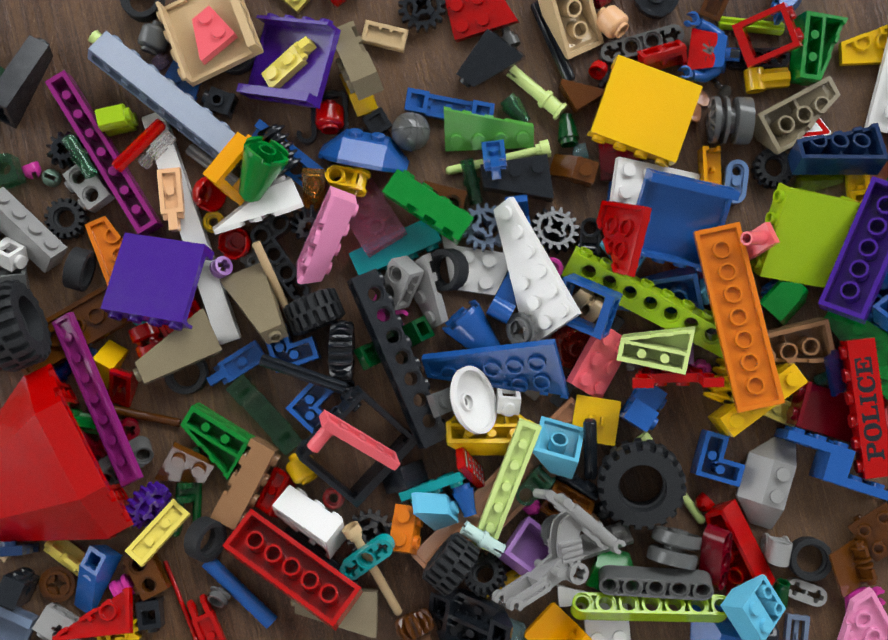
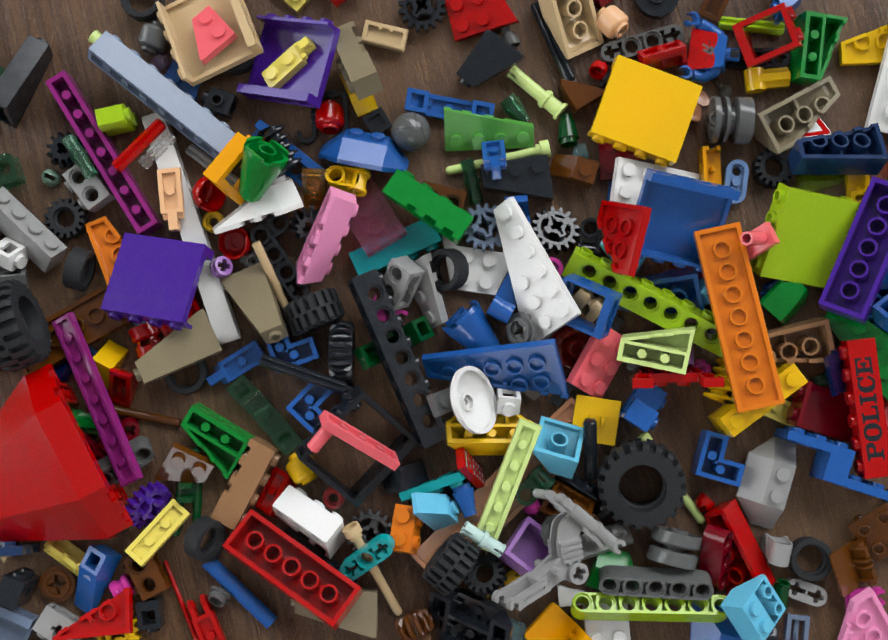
(30, 168): dark pink hinge -> none

